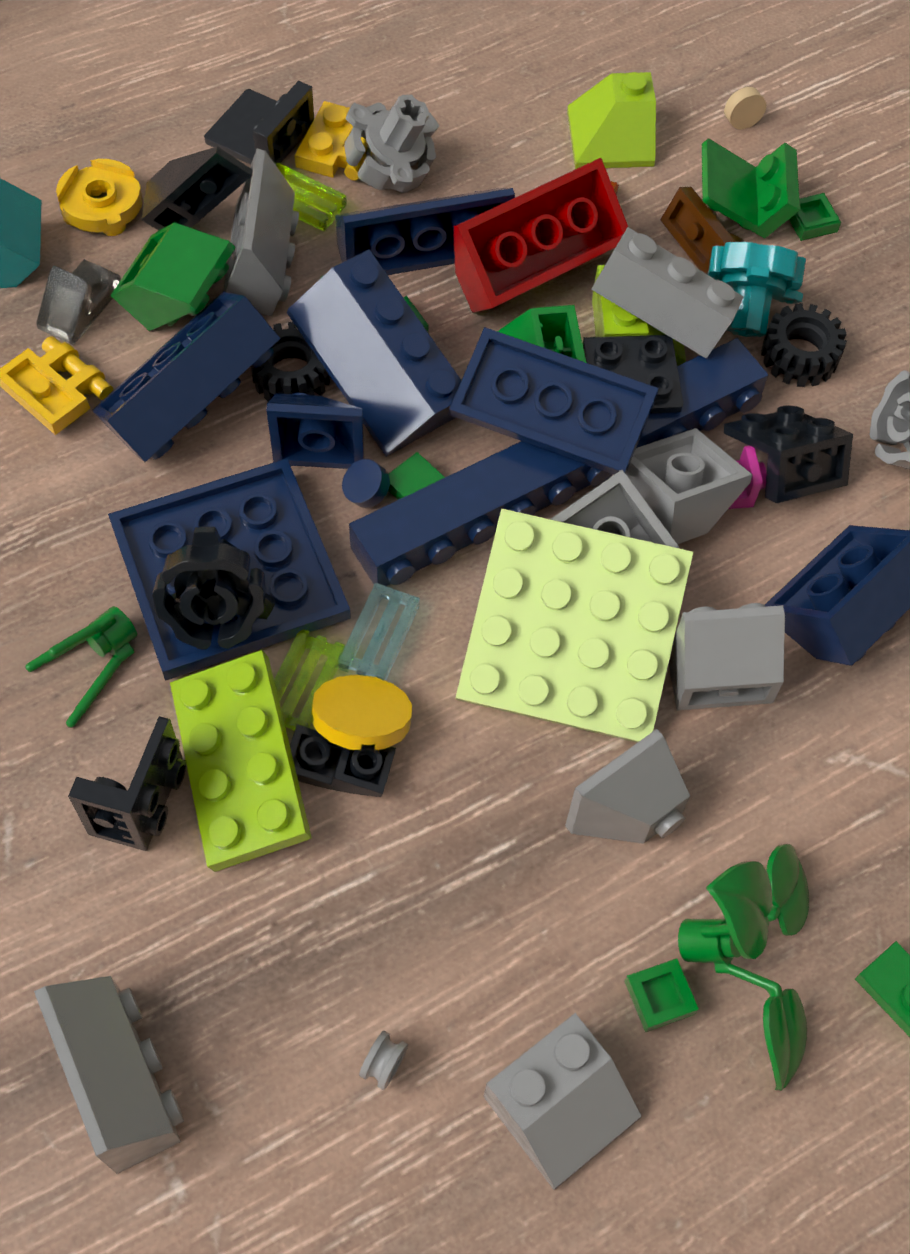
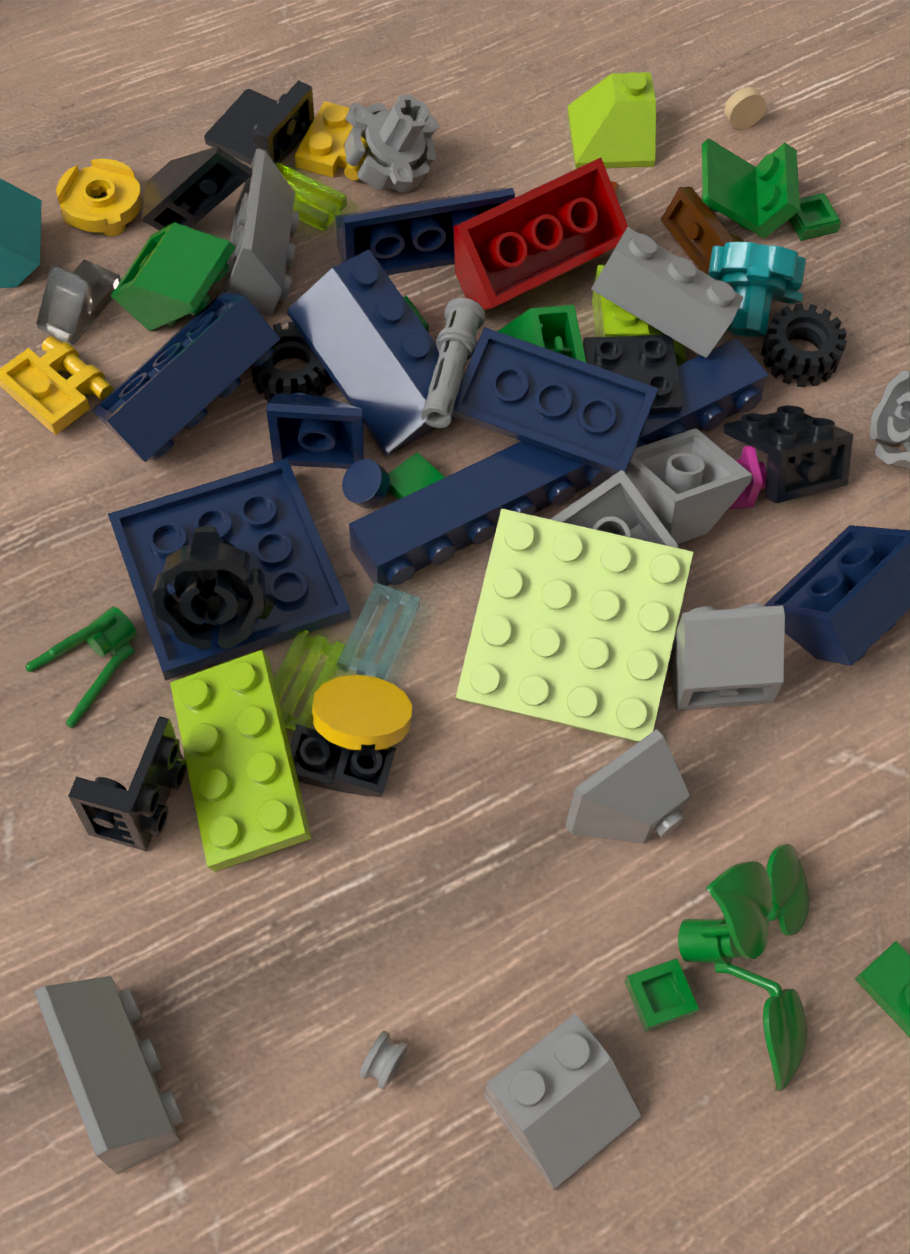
(455, 347): none -> light grey pin

